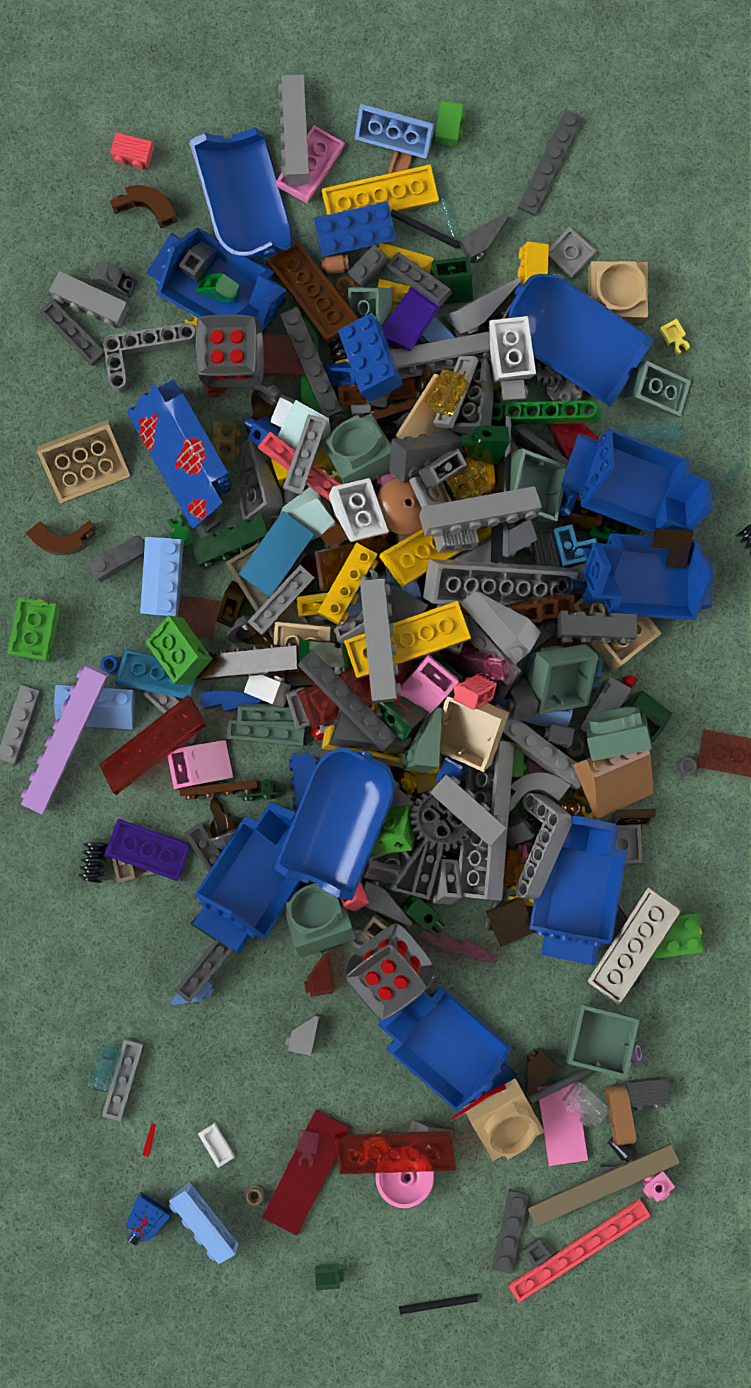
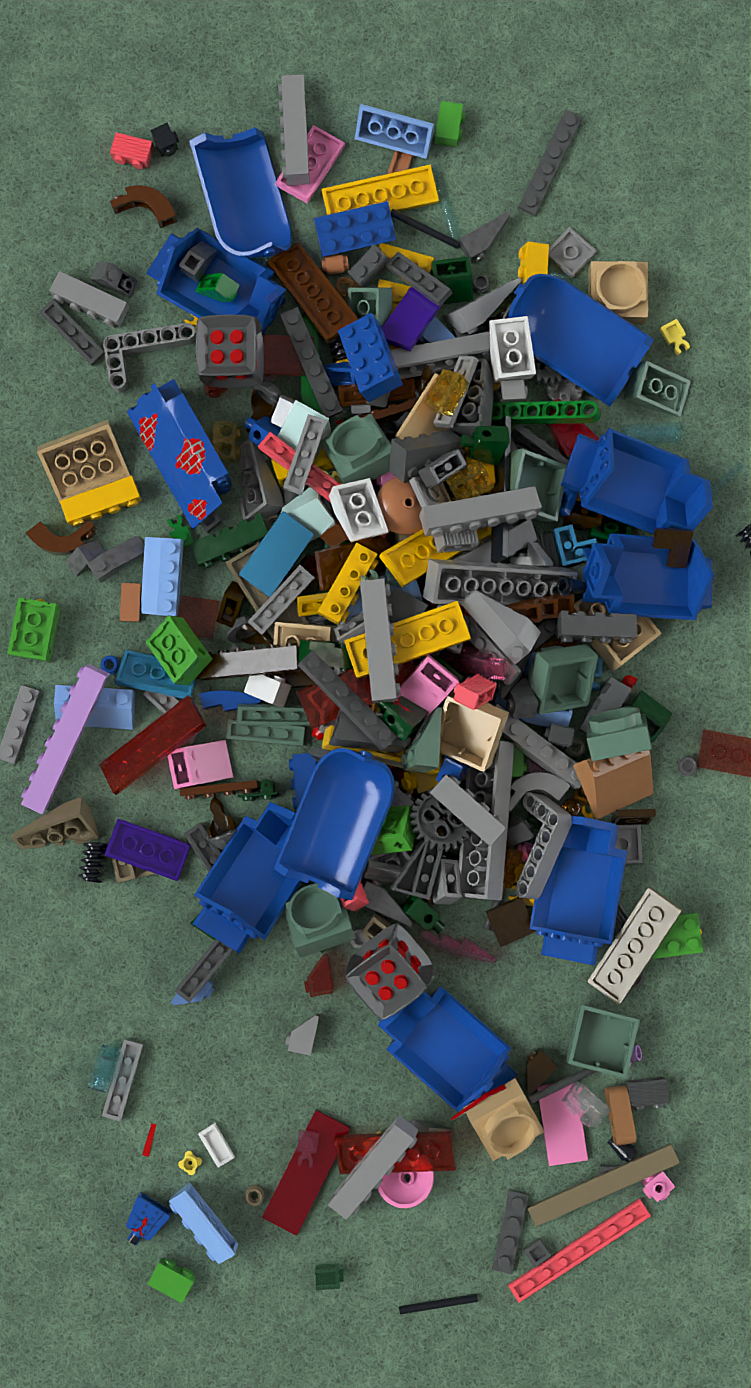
(66, 822): none -> dark tan wedge
(82, 555): none -> flat silver slope
(100, 501): none -> yellow brick
(130, 602): none -> nougat tile
(165, 139): none -> black brick
(172, 1279): none -> bright green brick
(196, 1161): none -> light yellow plate
(297, 711): light grey tile -> none
(373, 1167): none -> light grey brick
(480, 283): none -> dark grey plate
(535, 556): none -> light grey slope

